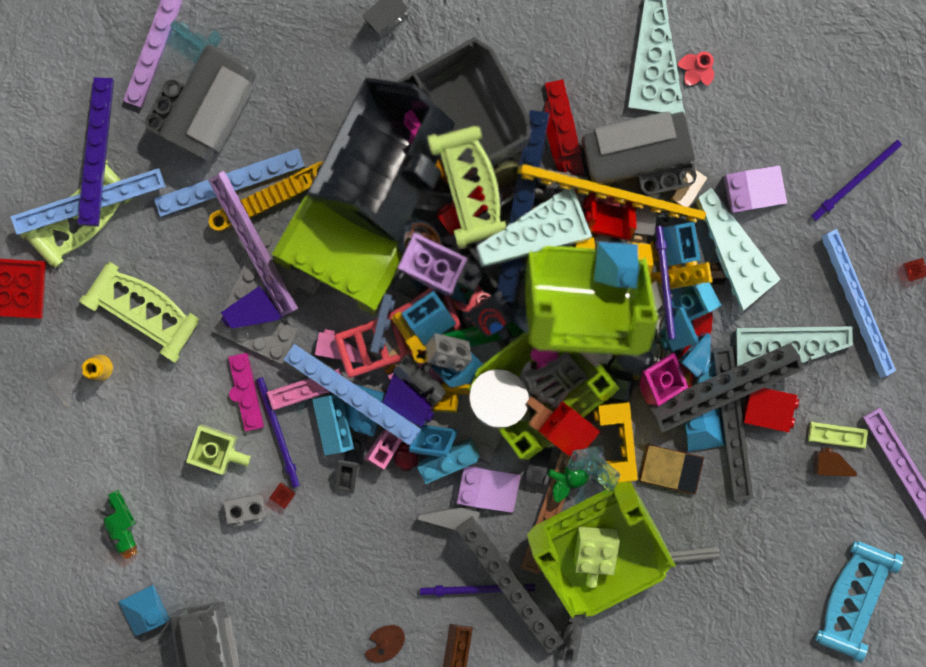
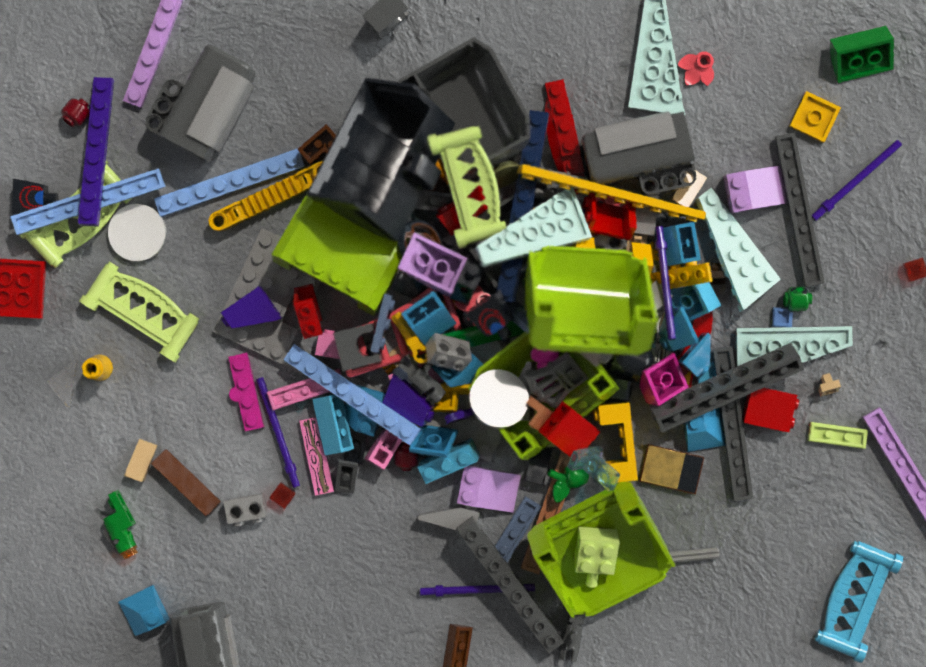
(30, 196): none -> black torso
(75, 112): none -> dark red head
(137, 232): none -> white tile
(141, 460): none -> tan slope
(186, 482): none -> reddish brown slope
(197, 39): clear light blue bracket -> none
(215, 450): yellowish green brick -> none
(252, 243): lavender plate -> none
(308, 311): none -> red panel
(316, 458): none -> bright pink tile
(317, 145): none -> reddish brown brick
(348, 348): none -> dark grey piece
(388, 638): copper piece -> none
(412, 124): dark pink slope -> none
(459, 416): none -> dark purple tile
(517, 527): none -> sand blue tile
(617, 264): dark azure slope -> none
(781, 317): none -> medium blue tile
(797, 299): none -> green head
(799, 210): none -> dark grey plate
(814, 117): none -> yellow tile
(828, 385): none -> tan tile
(832, 464): reddish brown slope -> none
(858, 303): light blue plate -> none
(862, 54): none -> green slope

